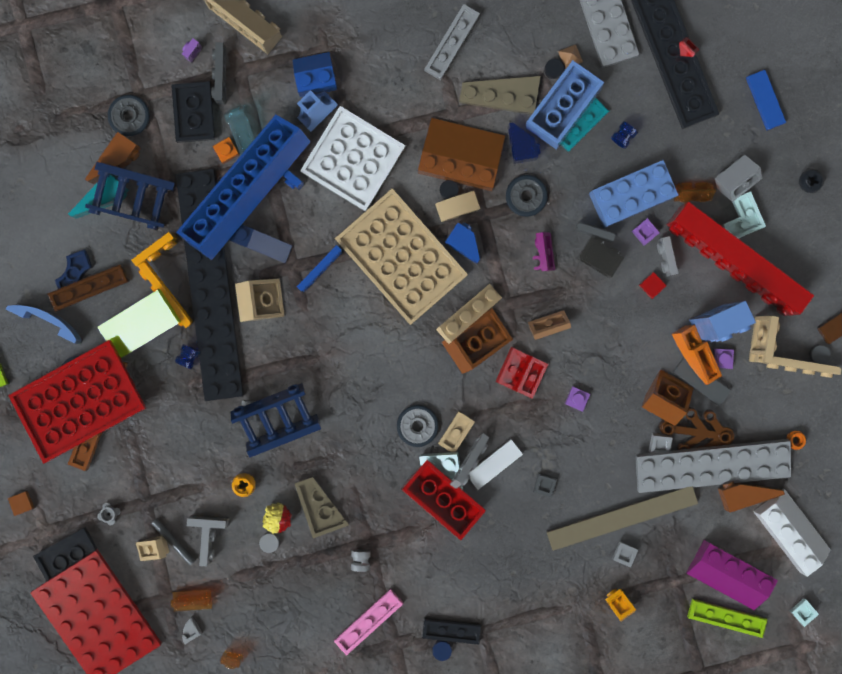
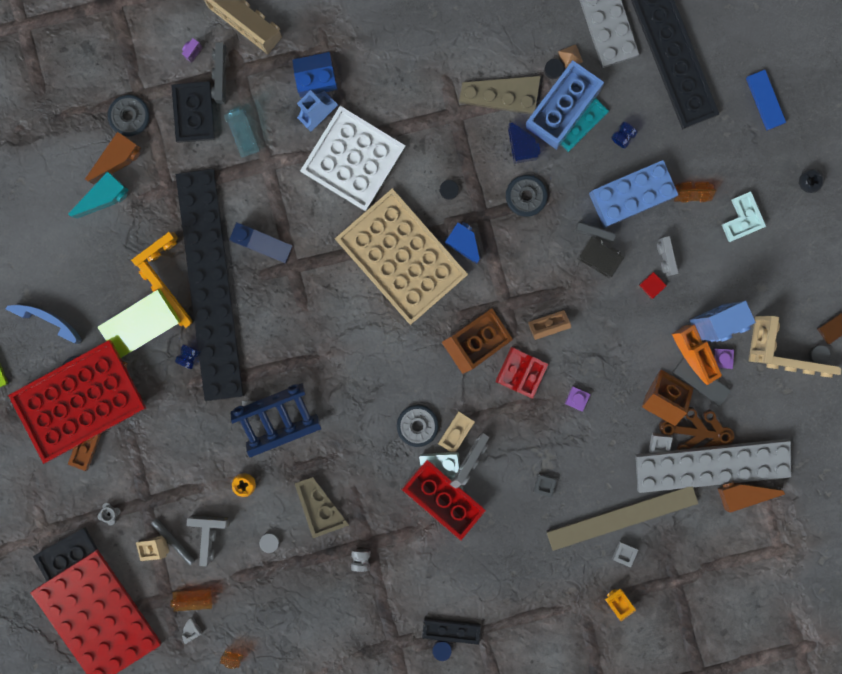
(21, 503): dark orange tile -> none
(77, 266): dark blue tile -> none
(87, 287): reddish brown tile -> none
(143, 182): dark blue fence -> none
(226, 150): orange plate -> none
(243, 186): blue brick -> none
(259, 300): tan slope -> none
(277, 518): light yellow piece -> none
(292, 181): blue plate -> none
(319, 269): blue tile -> none
(368, 621): bright pink tile -> none
(452, 42): light grey plate -> none
(457, 206): tan slope -> none
(461, 154): dark orange slope -> none
(469, 313): tan plate -> none
(494, 464): white tile -> none
(544, 245): magenta plate -> none
(645, 231): medium lavender plate -> none
(687, 48): red slope -> none
(727, 618): lime tile -> none
(731, 575): magenta slope -> none
(738, 178): light grey brick -> none
(739, 260): red brick -> none
(793, 533): white slope -> none
(801, 439): orange plate -> none
(804, 612): light aqua plate -> none

